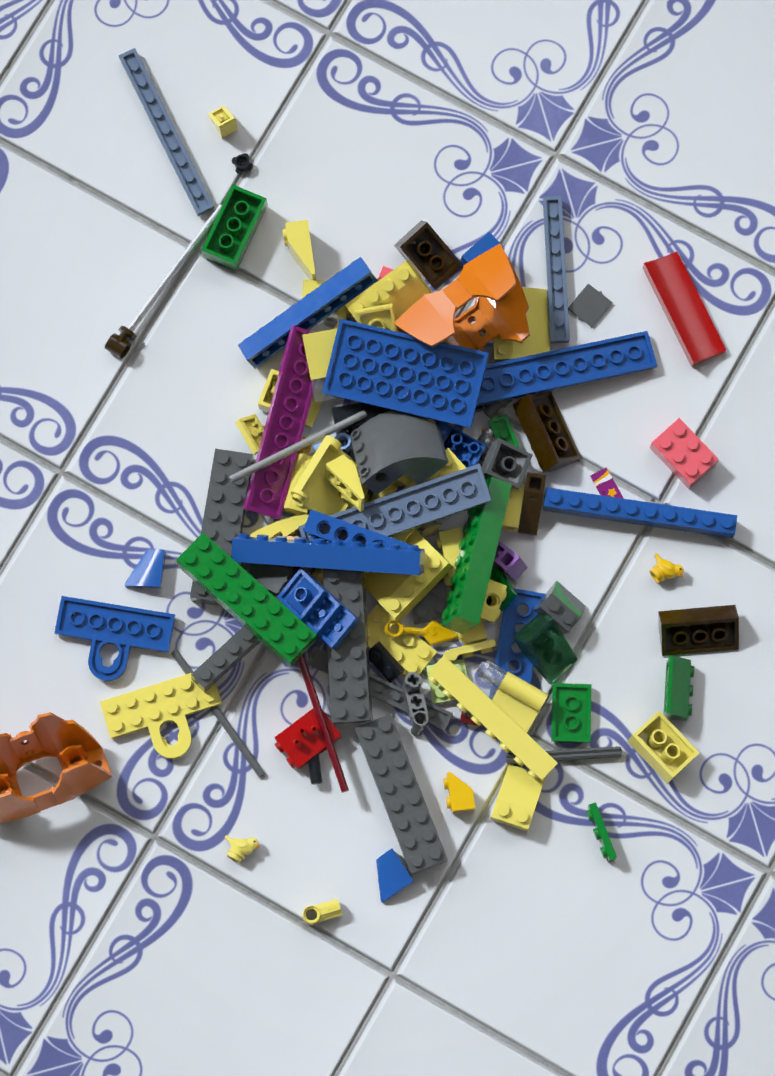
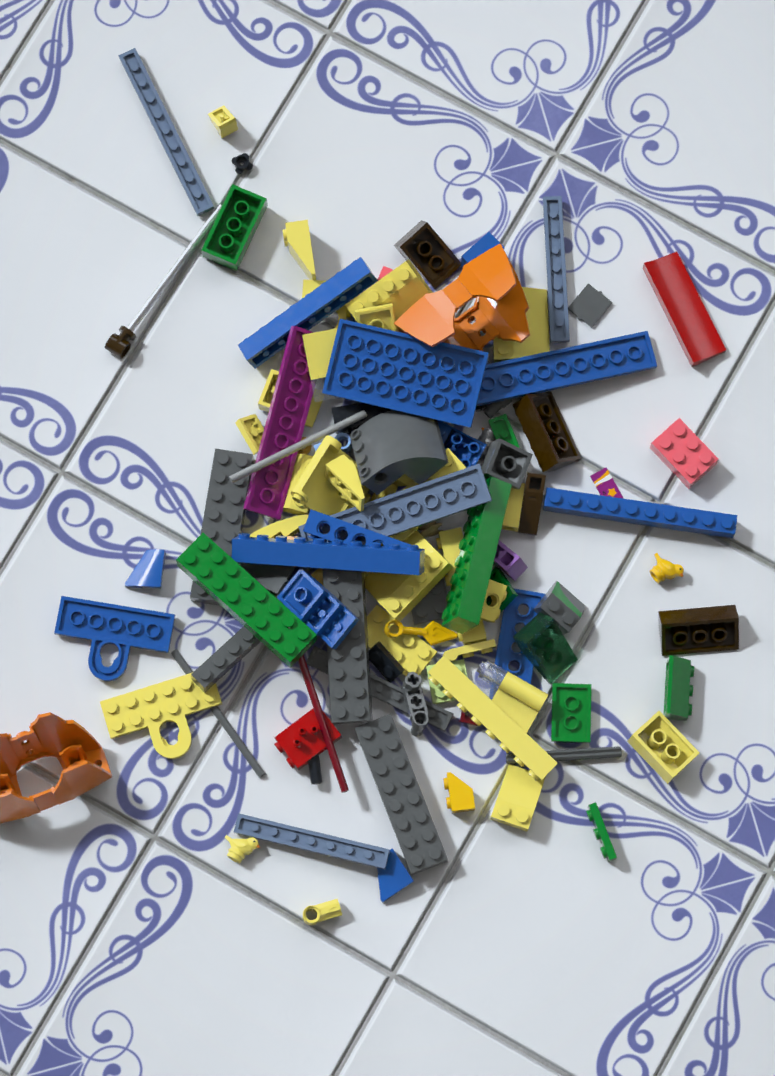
(312, 841): none -> sand blue plate

